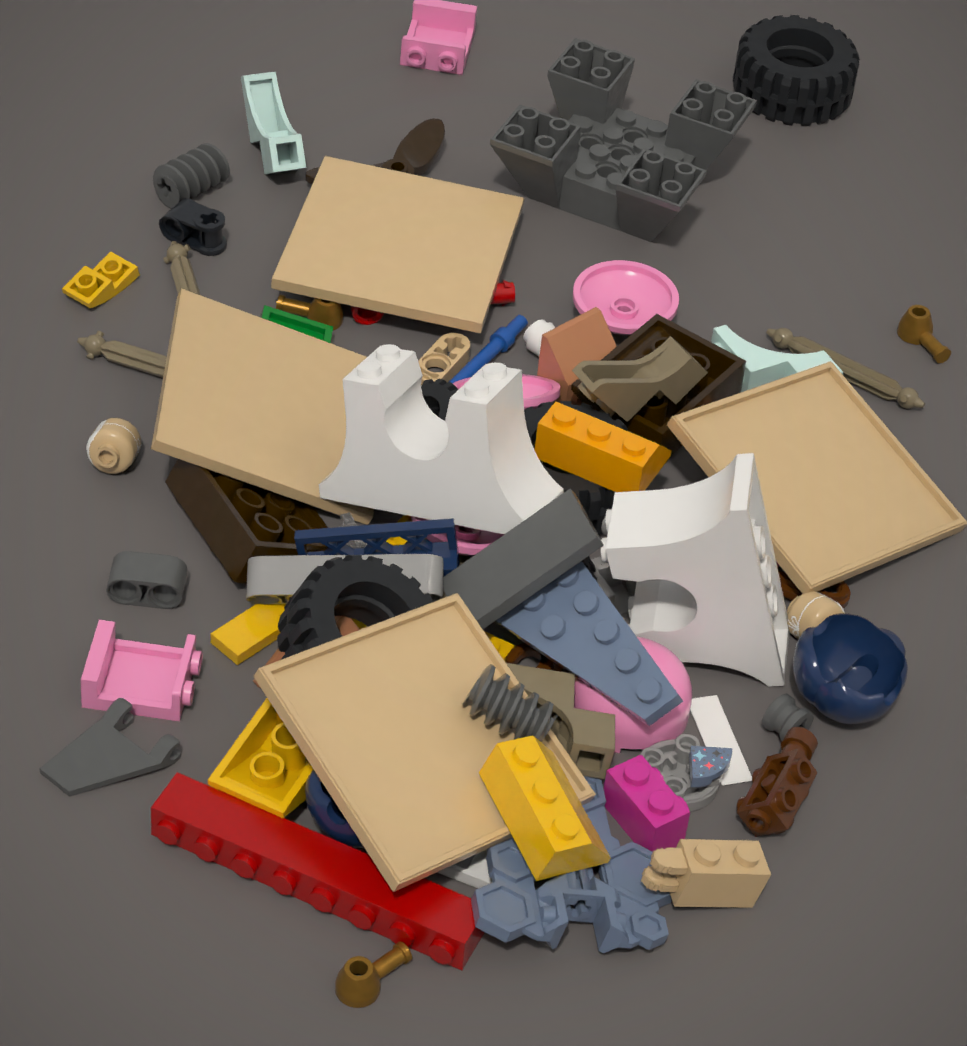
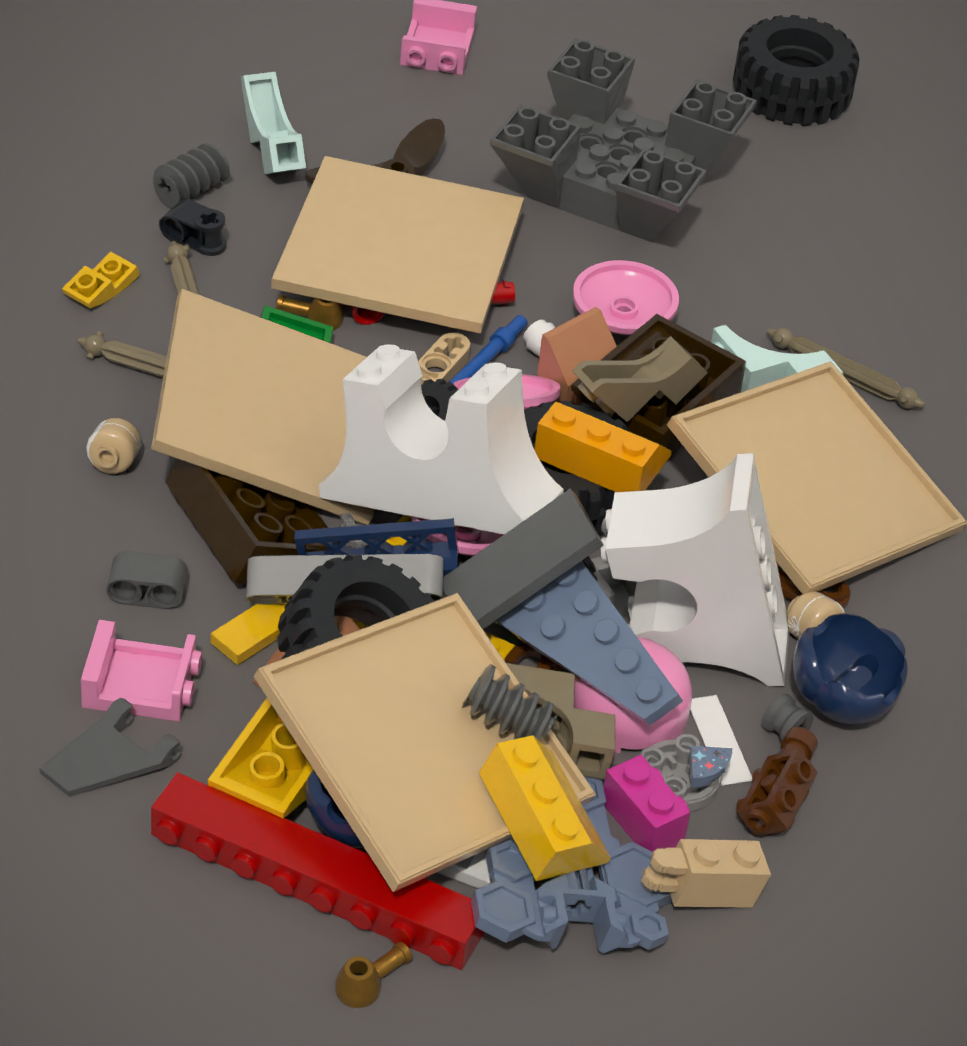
(917, 329): pearl gold bar -> none

